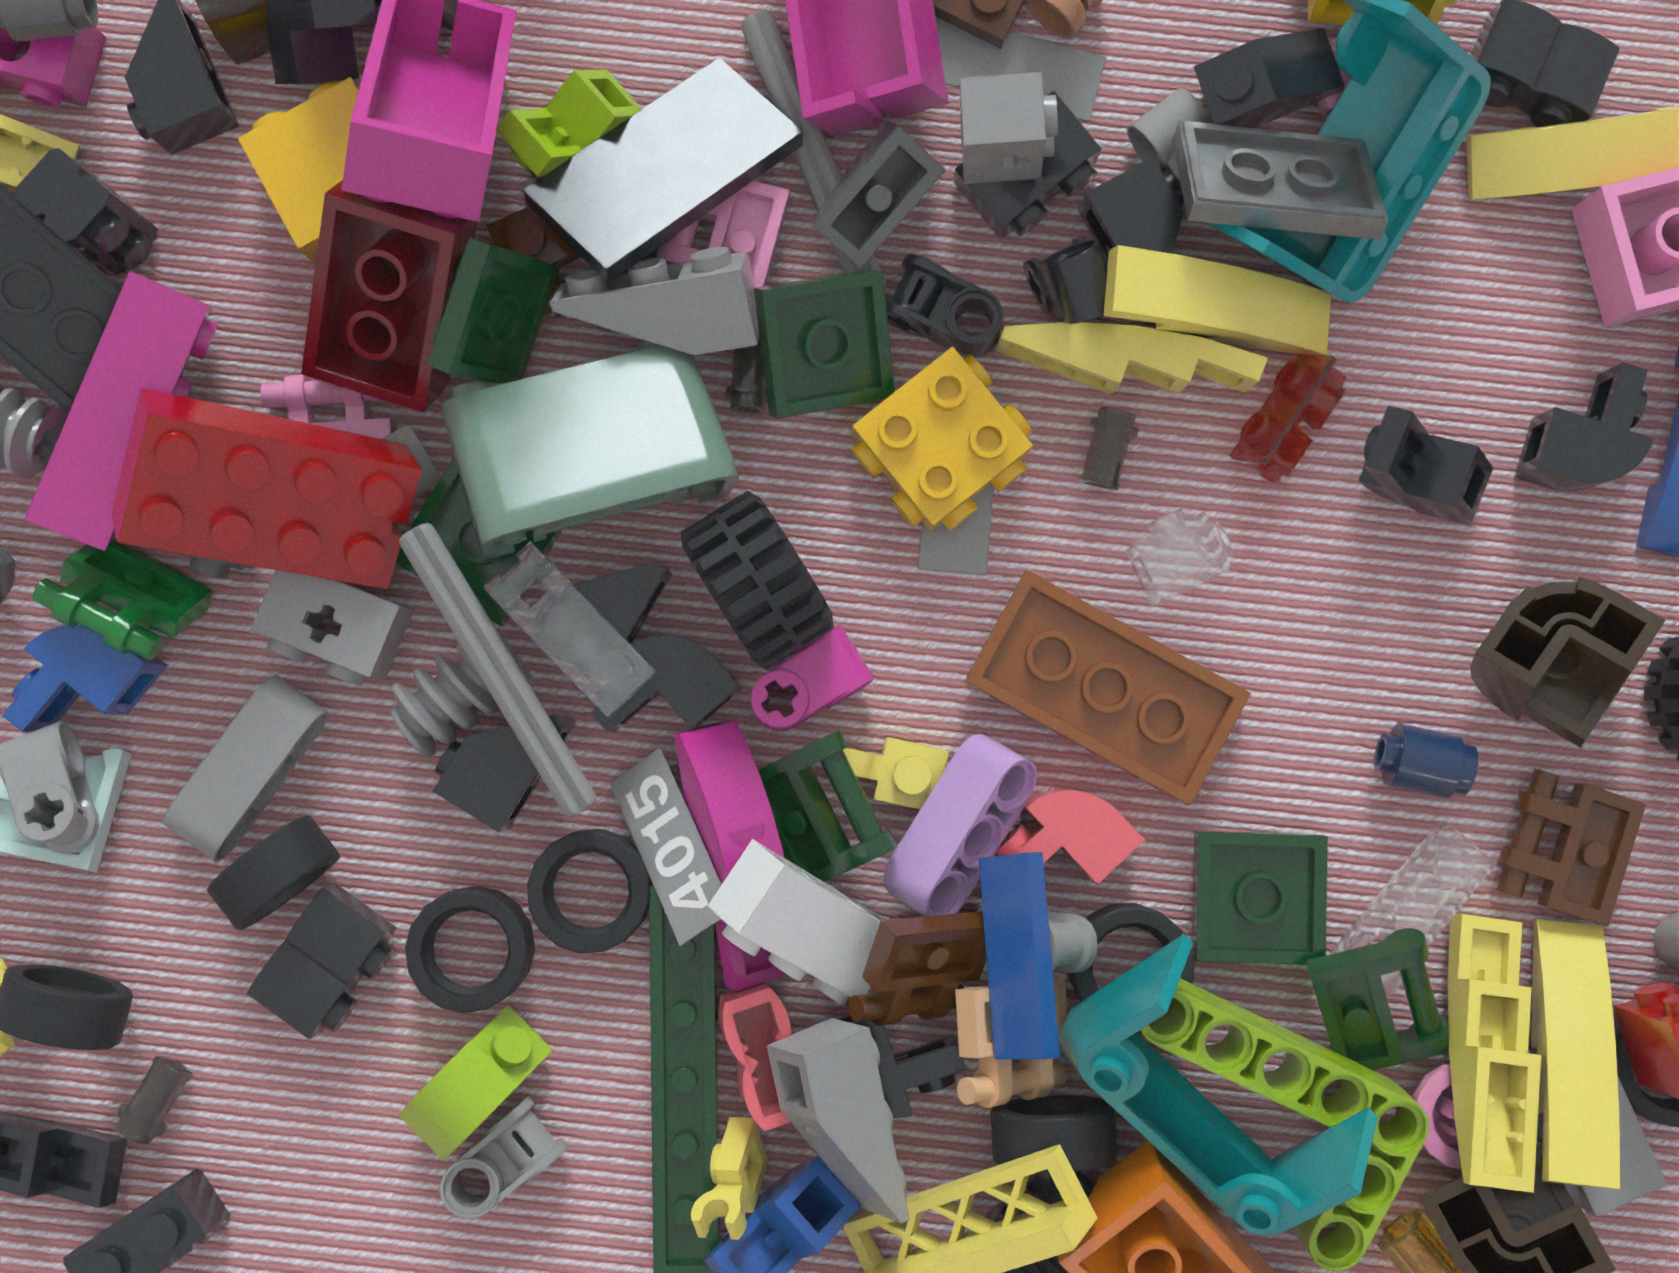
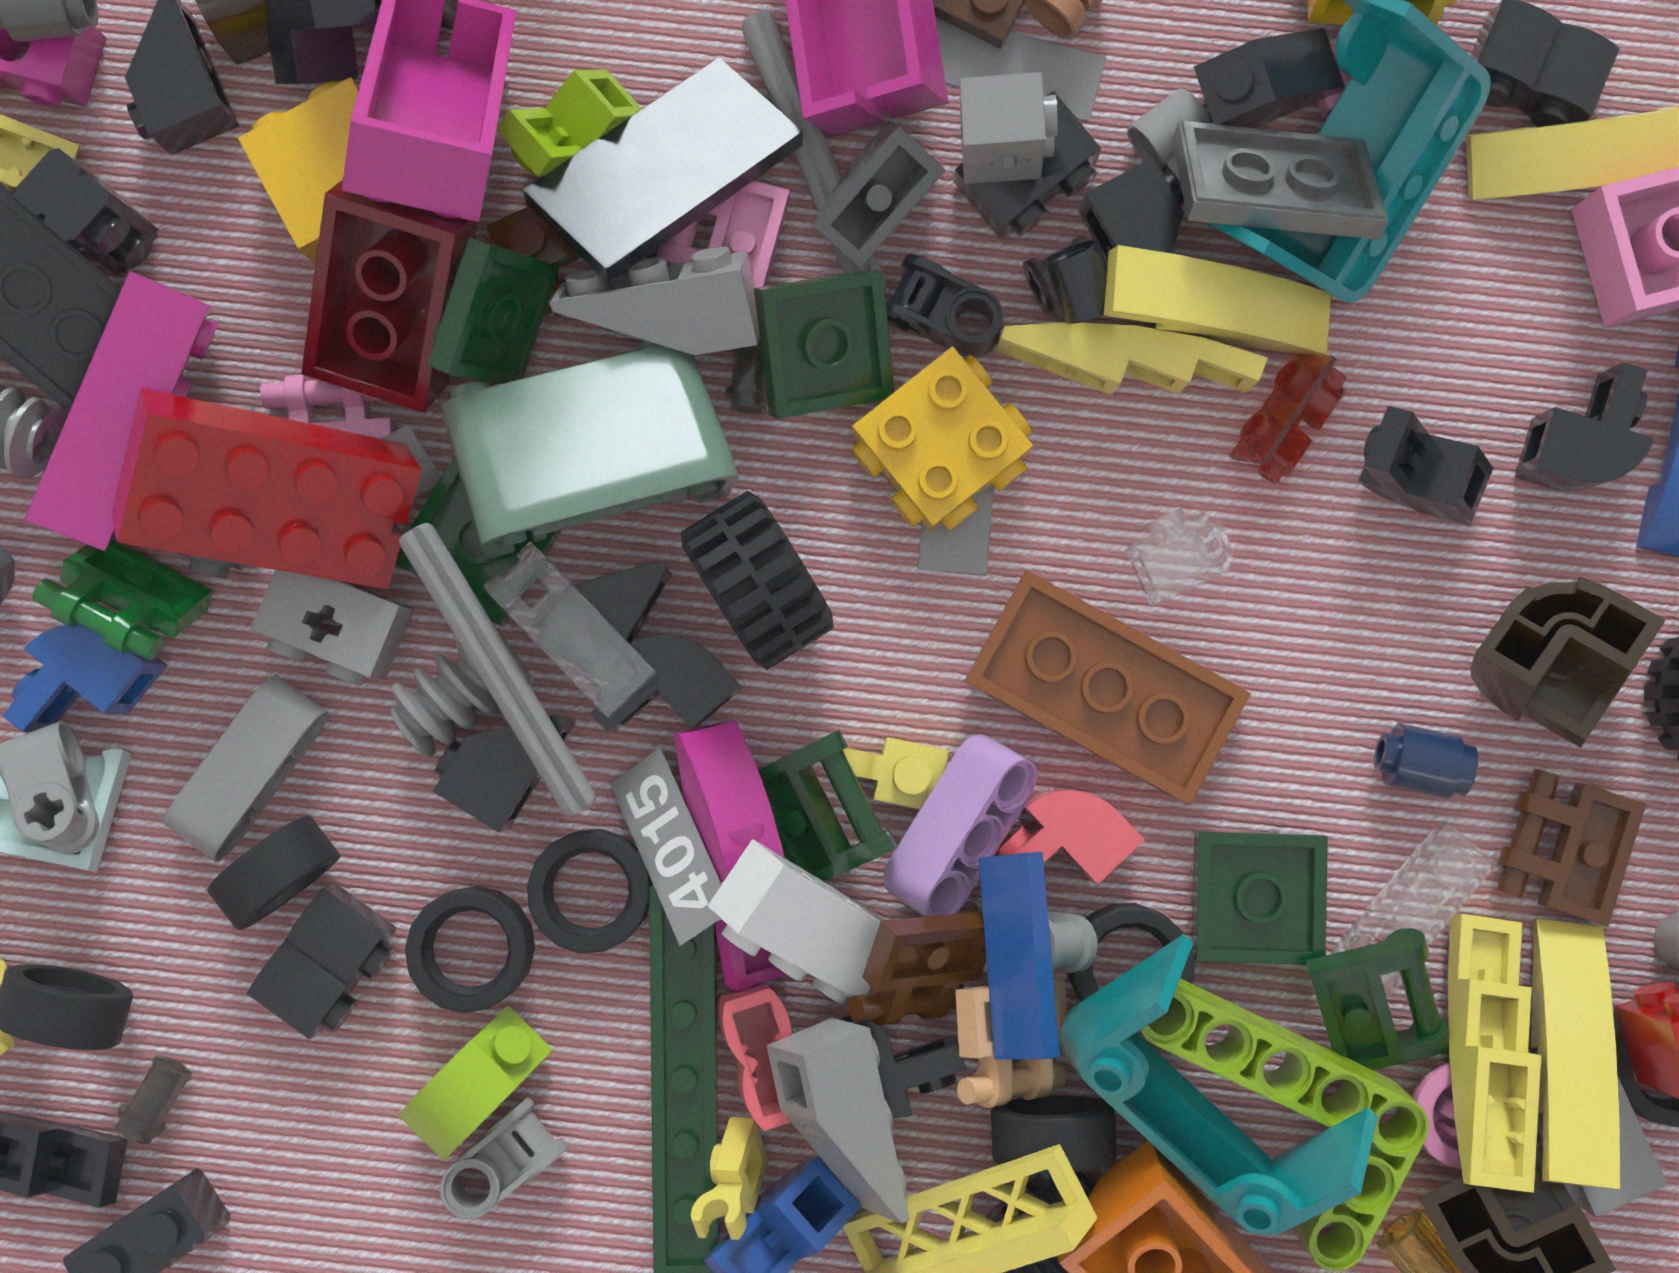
(818, 674): dark pink piece -> none
(1108, 447): clear smoke pin -> none

